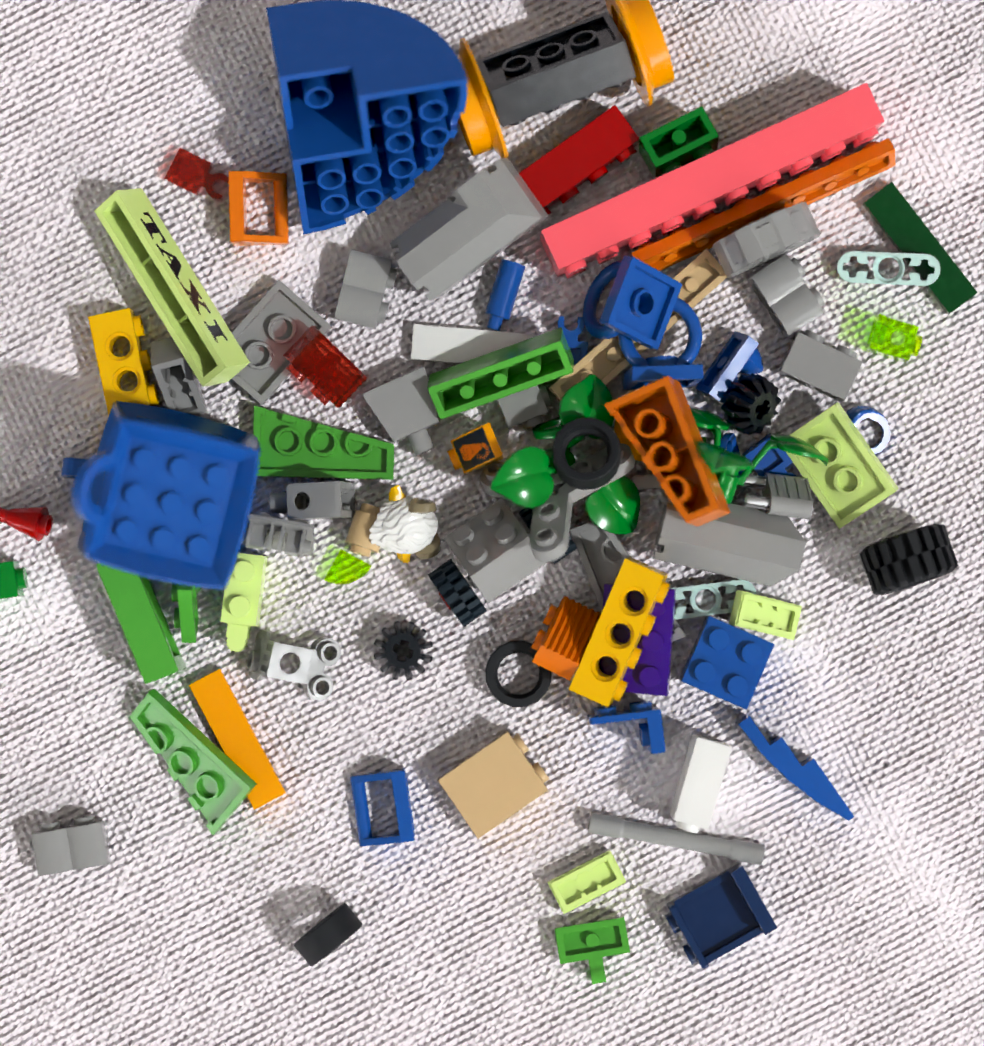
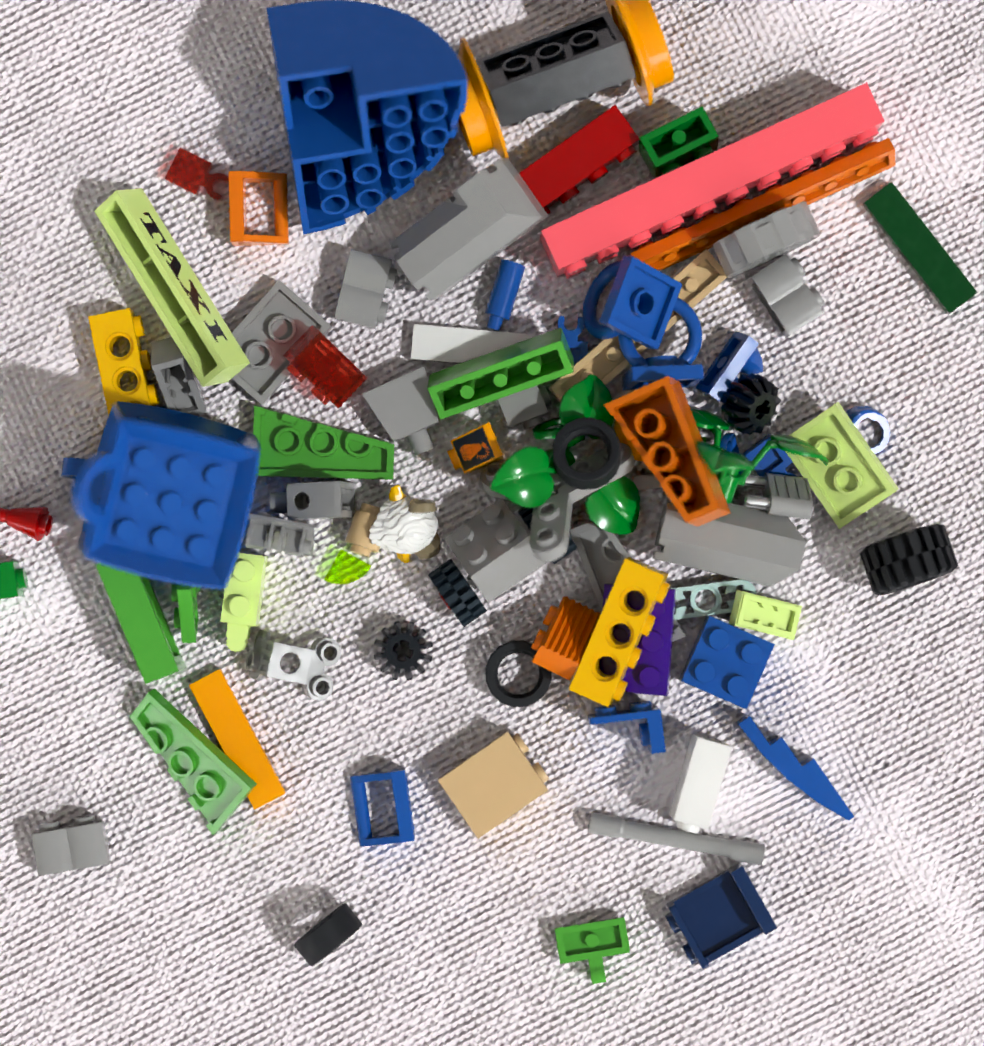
(586, 881): yellowish green plate -> none
(820, 366): light grey brick -> none
(862, 258): light aqua beam -> none
(880, 339): clear neon green brick -> none

